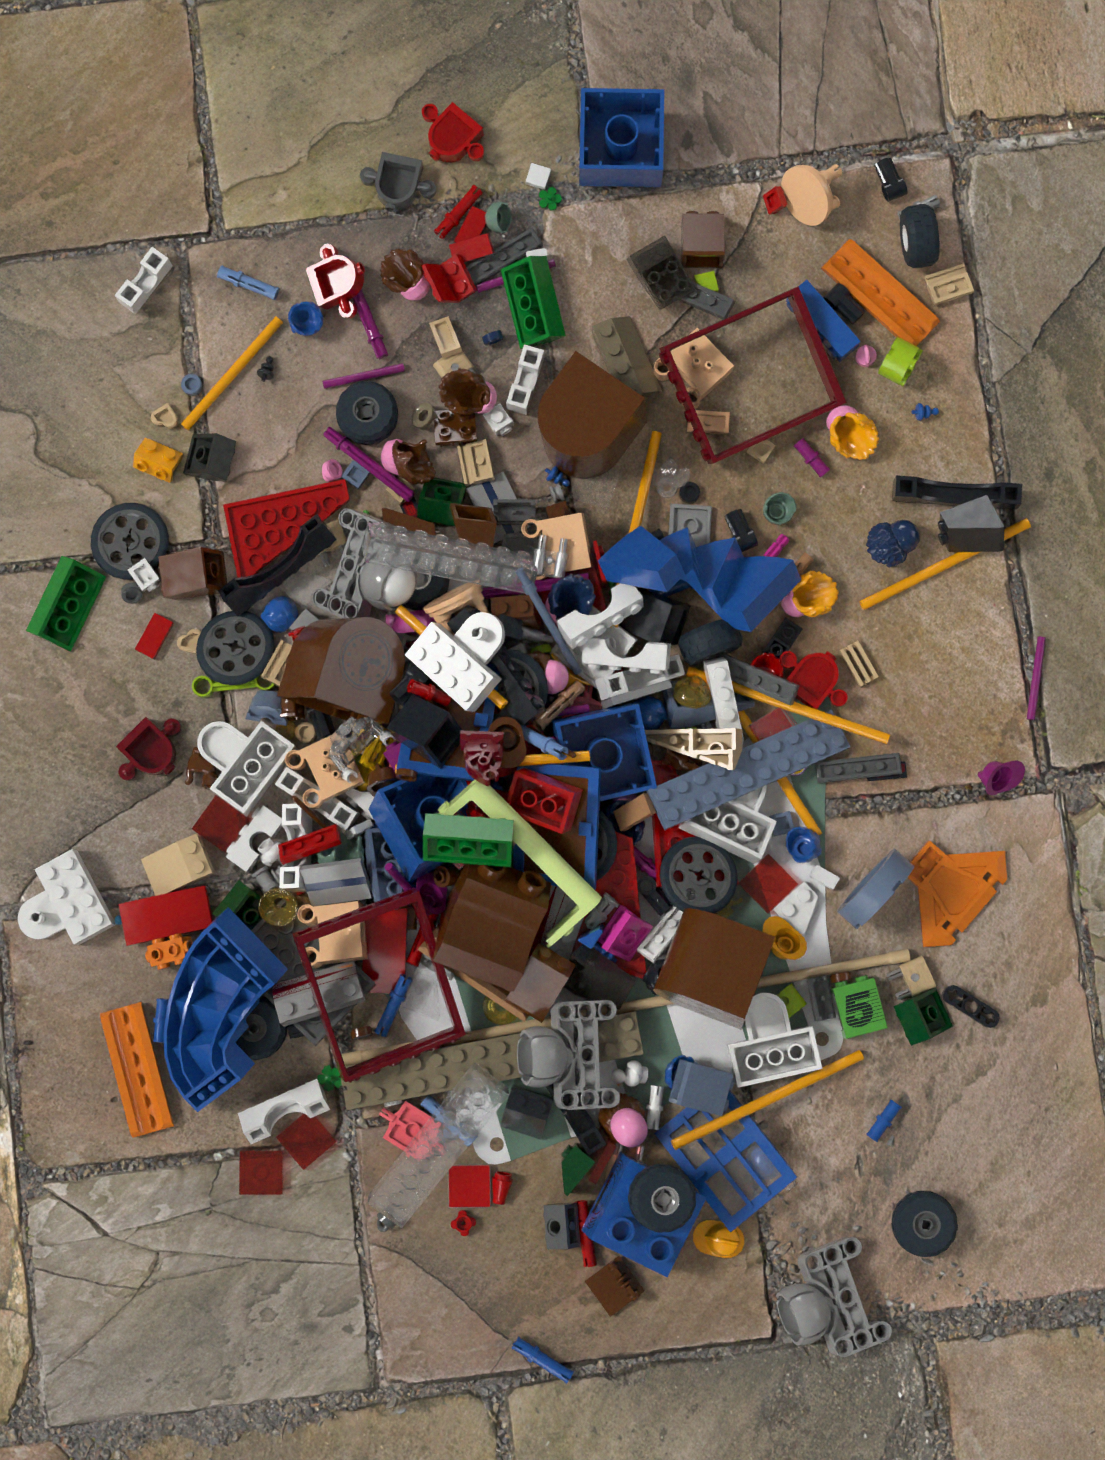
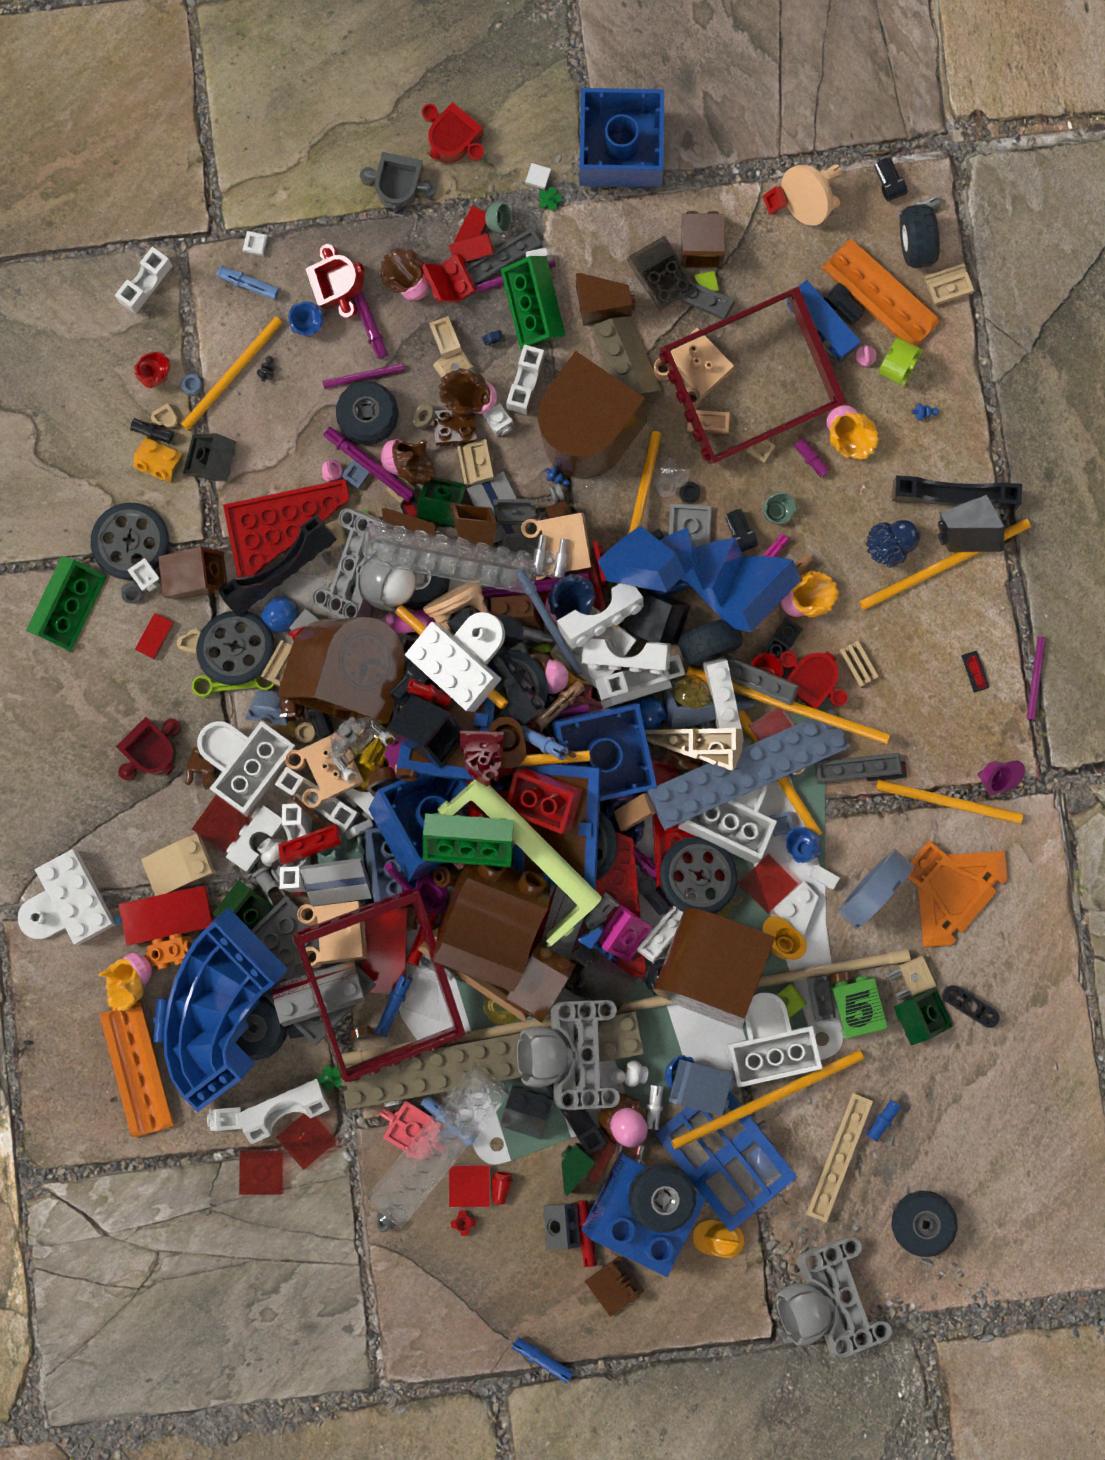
(126, 981): none -> light orange hair
(152, 369): none -> red hair
(152, 430): none -> black pin
(224, 1119): none -> white bracket
(255, 243): none -> white tile
(273, 914): clear yellow piece -> none
(452, 219): red pin -> none
(603, 299): none -> reddish brown slope
(839, 1157): none -> tan plate
(949, 801): none -> light orange piece
(975, 671): none -> sticker

